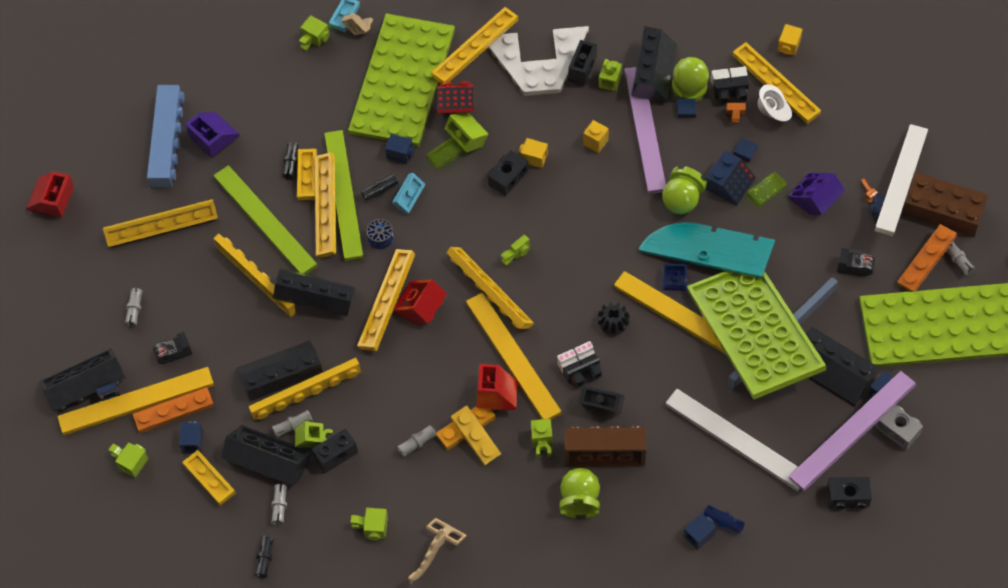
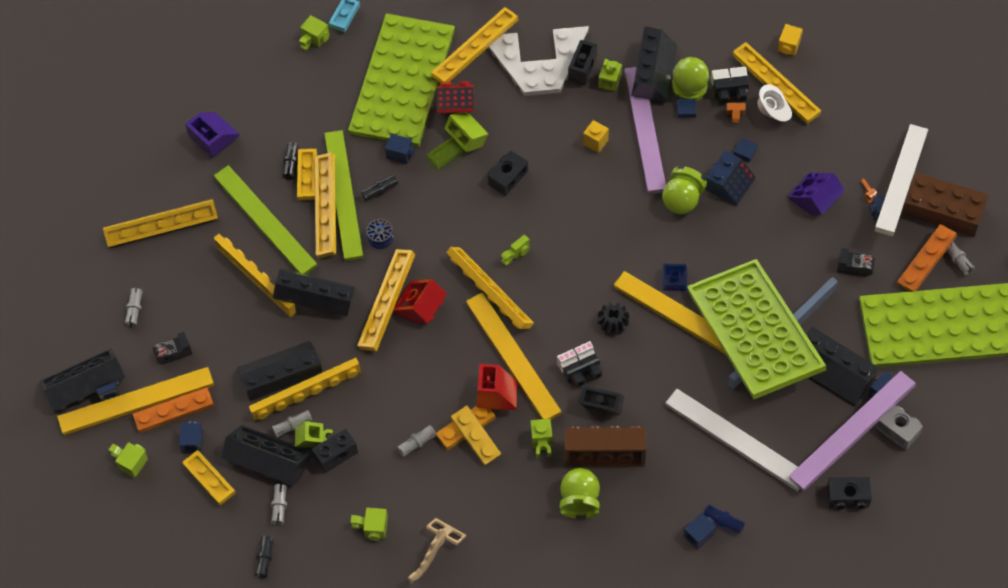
(51, 194): red slope -> none
(165, 136): medium blue brick -> none
(356, 24): tan bracket -> none
(408, 193): medium azure plate -> none
(534, 152): yellow brick -> none
(718, 249): teal door -> none
(767, 189): clear neon green tile -> none

